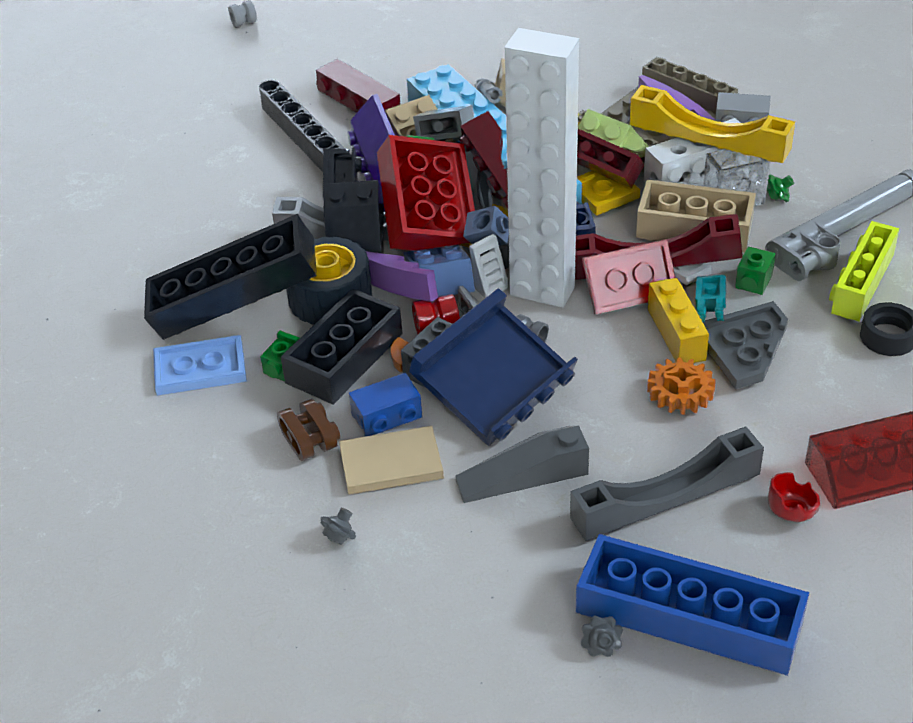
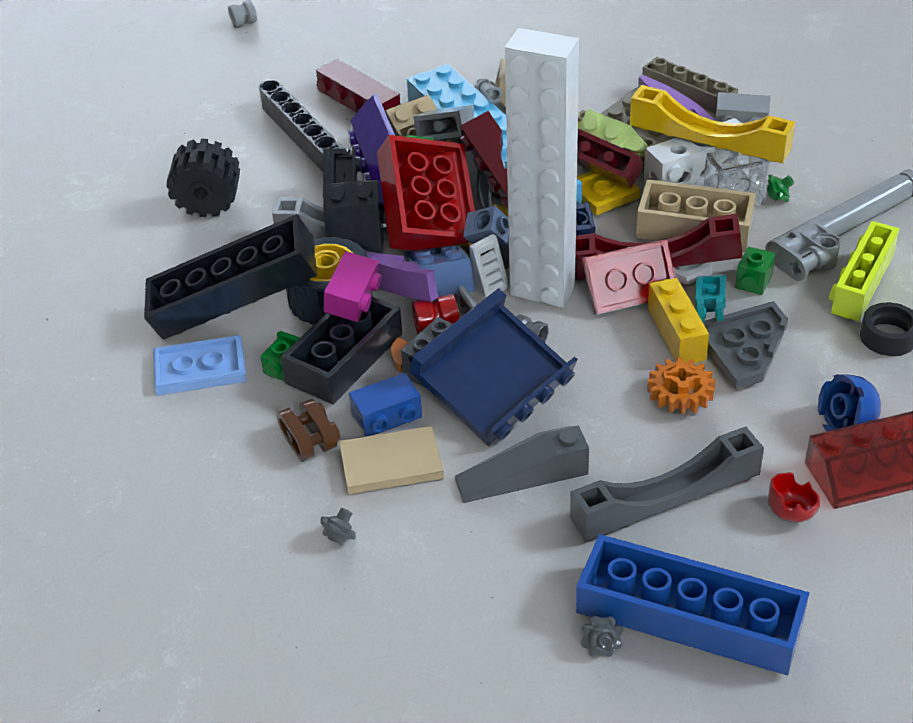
(203, 178): none -> black wheel
(352, 286): none -> dark pink brick
(848, 401): none -> blue cylinder

